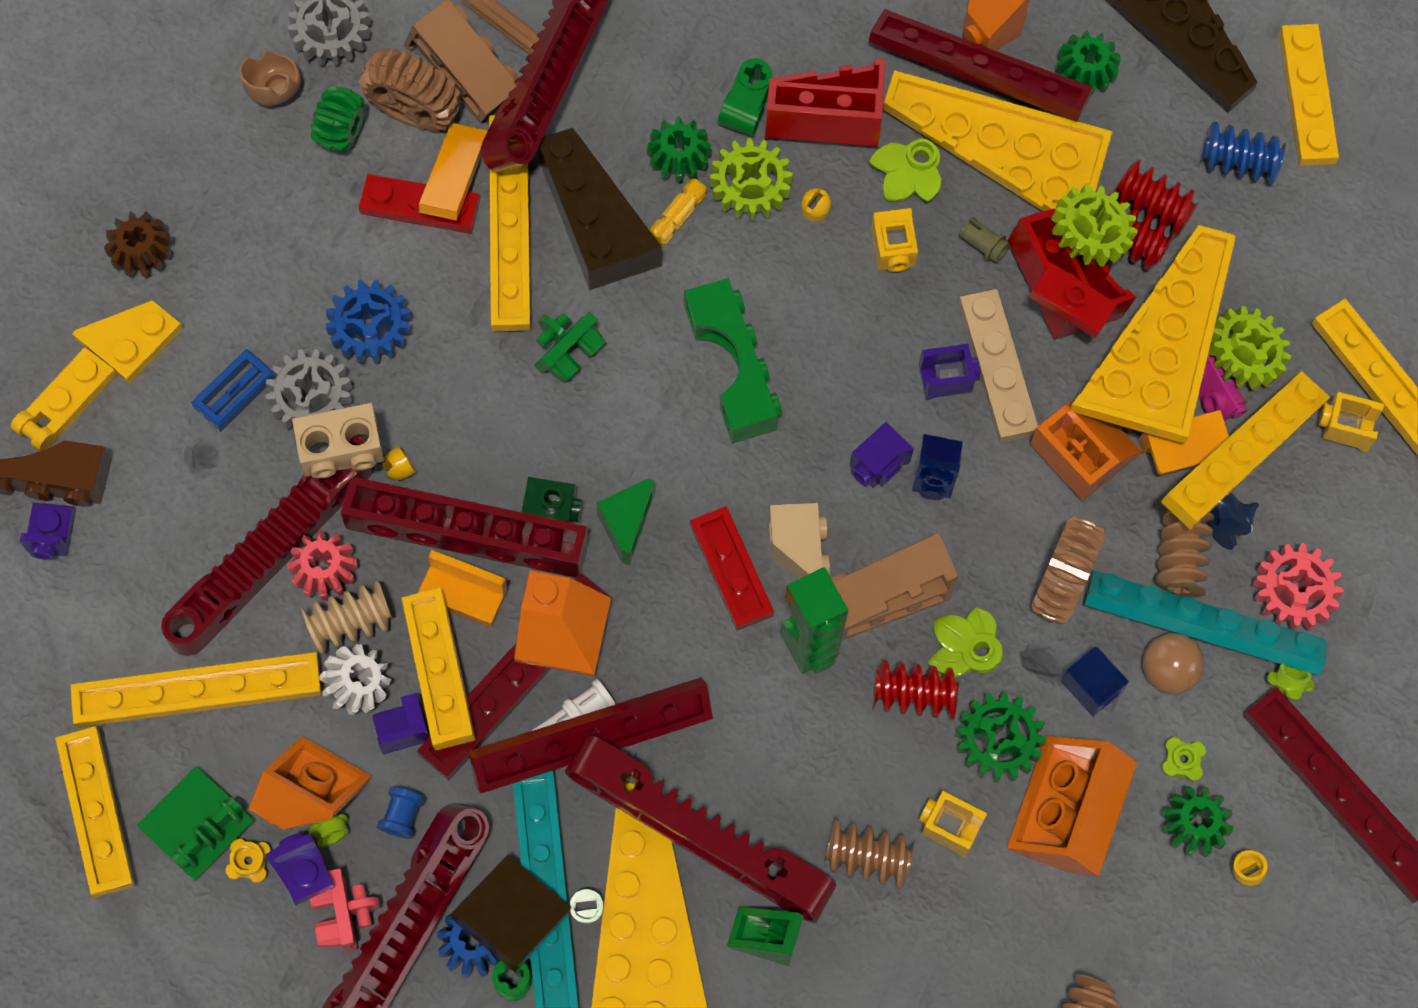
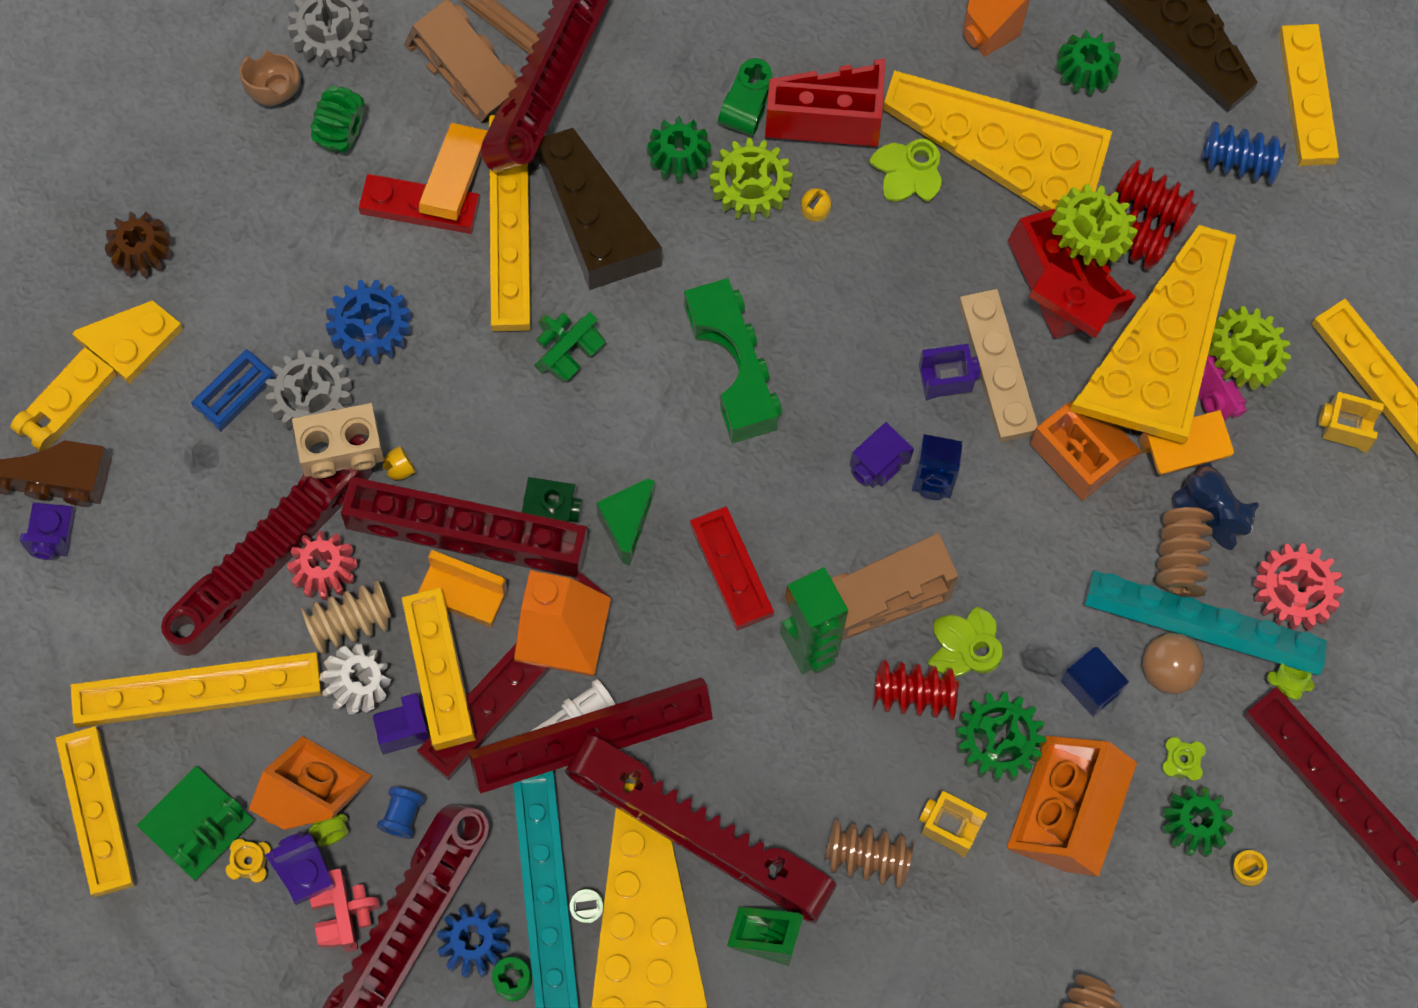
(410, 90): medium nougat gear -> none
(511, 913): dark brown tile -> none
(678, 211): yellow axle -> none
(797, 537): tan slope -> none
(894, 240): yellow window -> none
(980, 65): dark red plate -> none
(985, 240): olive pin -> none
(1068, 570): medium nougat gear -> none
(1245, 450): yellow plate -> none

